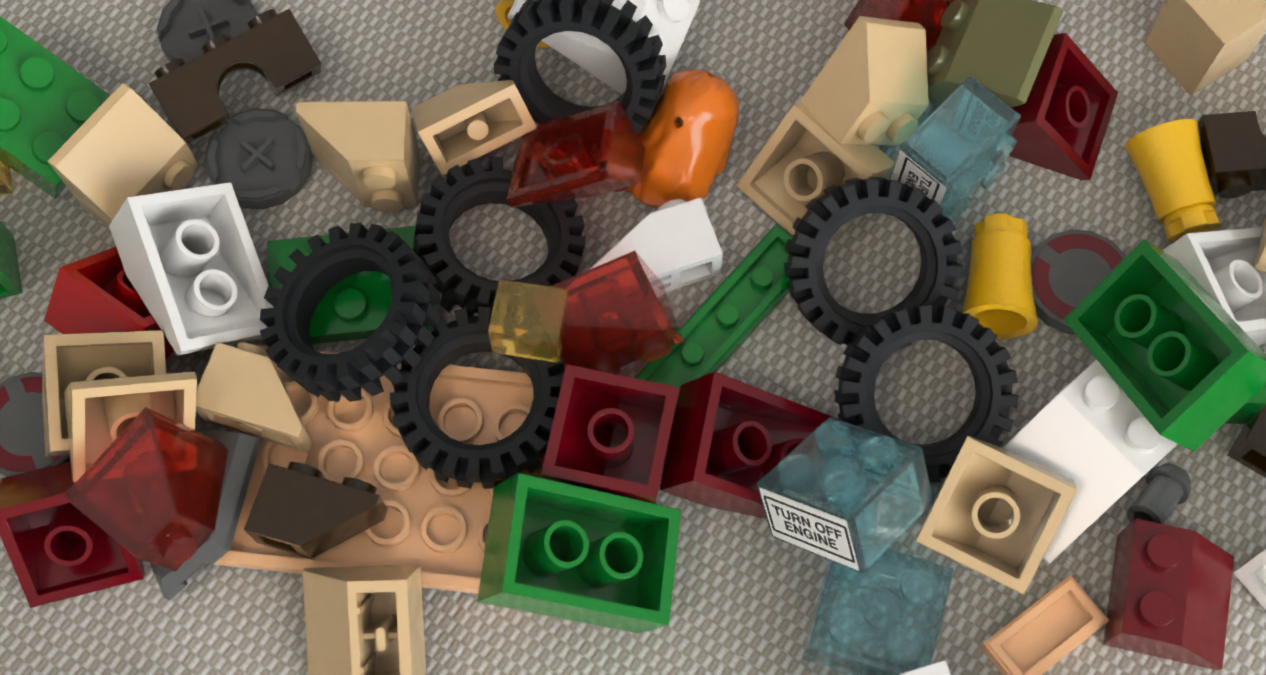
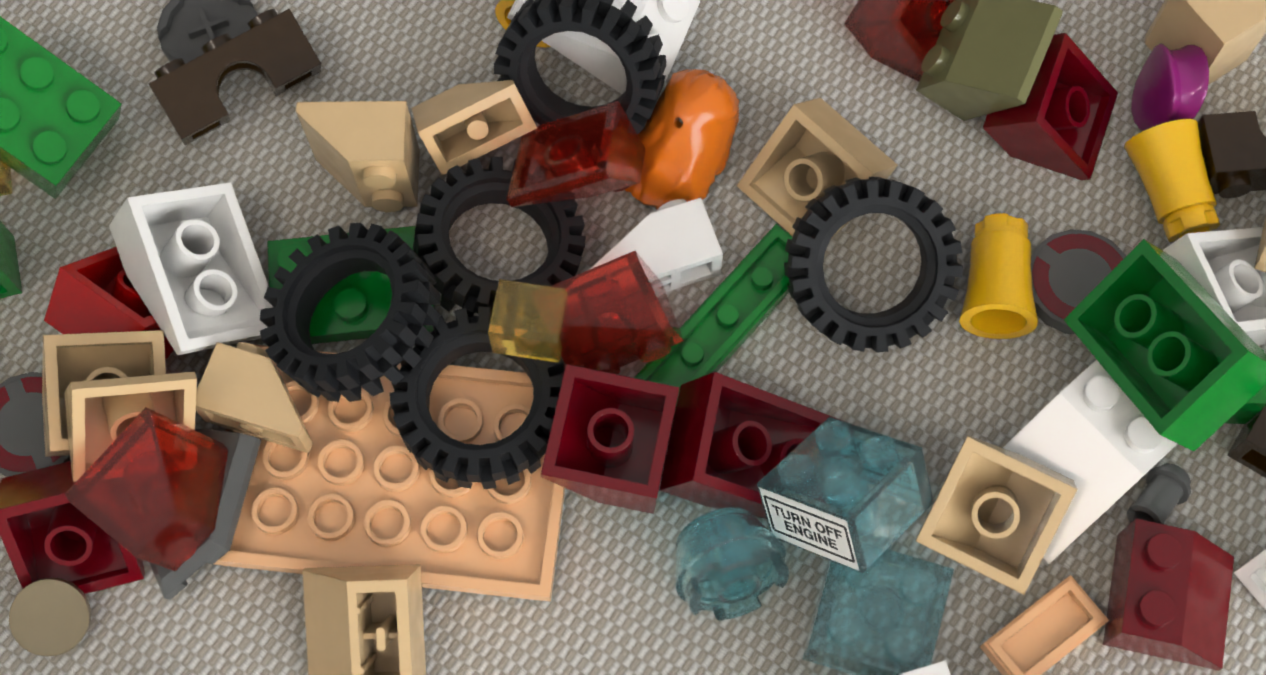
(49, 616): none -> dark tan piece
(122, 155): tan slope -> none
(261, 157): dark grey tile -> none
(308, 513): dark brown slope -> none
(579, 554): green brick -> none
(728, 562): none -> clear light blue cone
(873, 84): tan slope -> none
(958, 148): clear light blue brick -> none
(959, 331): black tyre -> none
(1170, 86): none -> magenta piece

